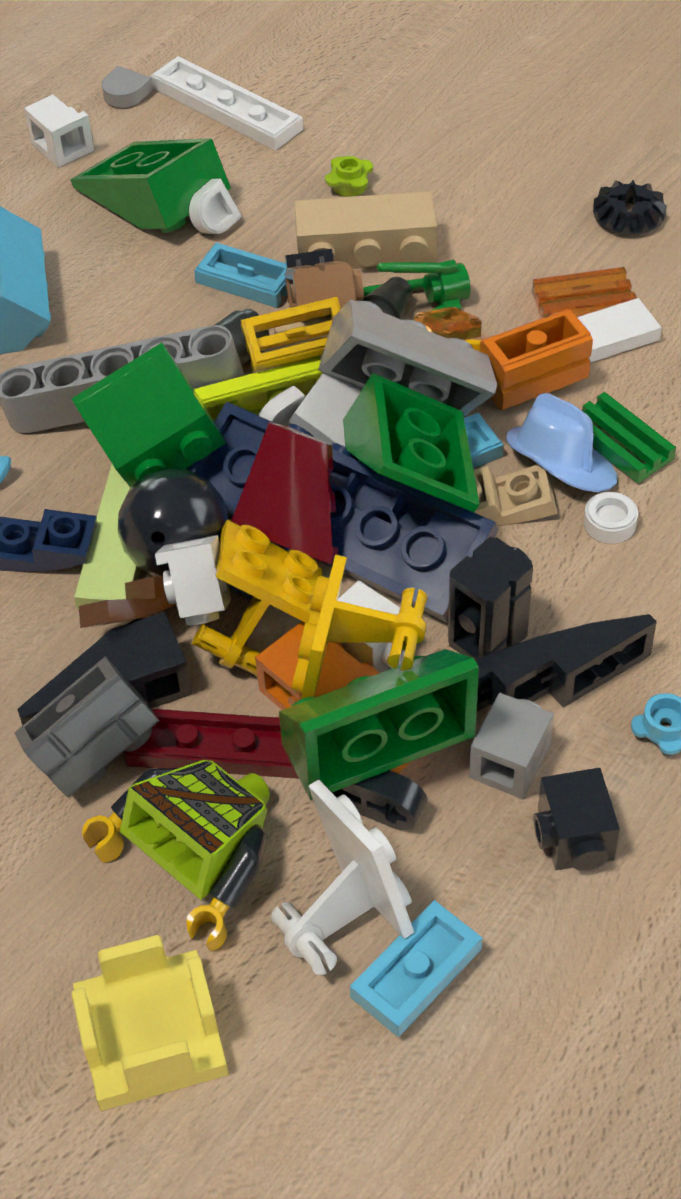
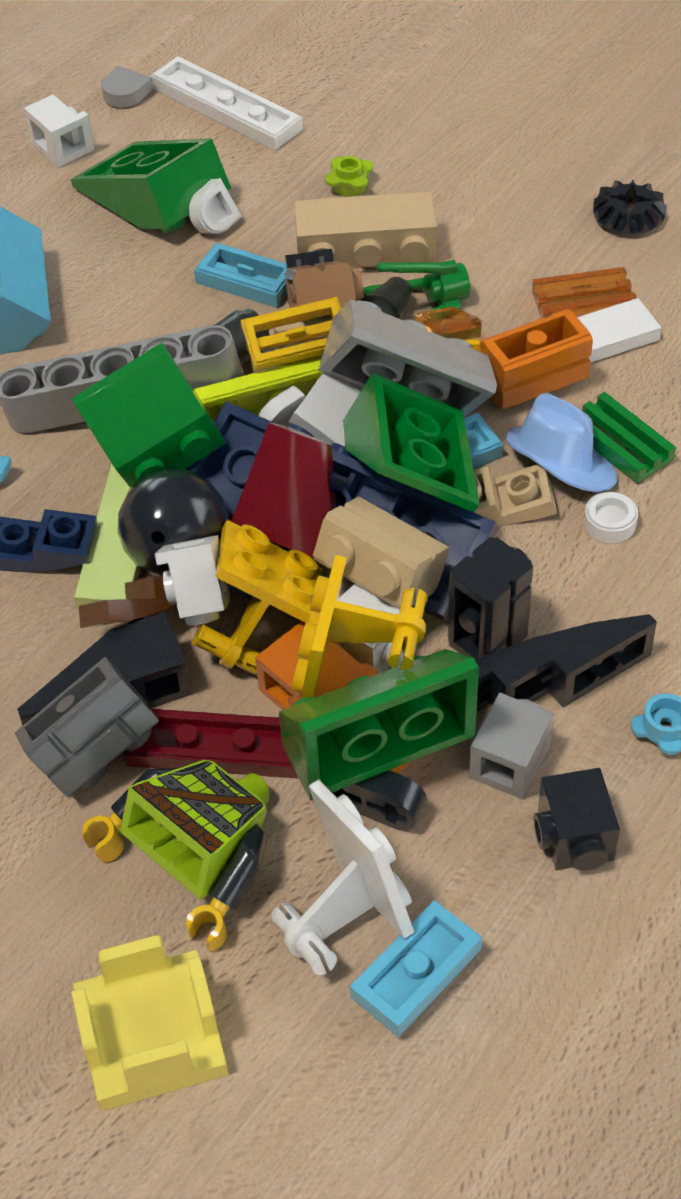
(380, 551): none -> tan brick

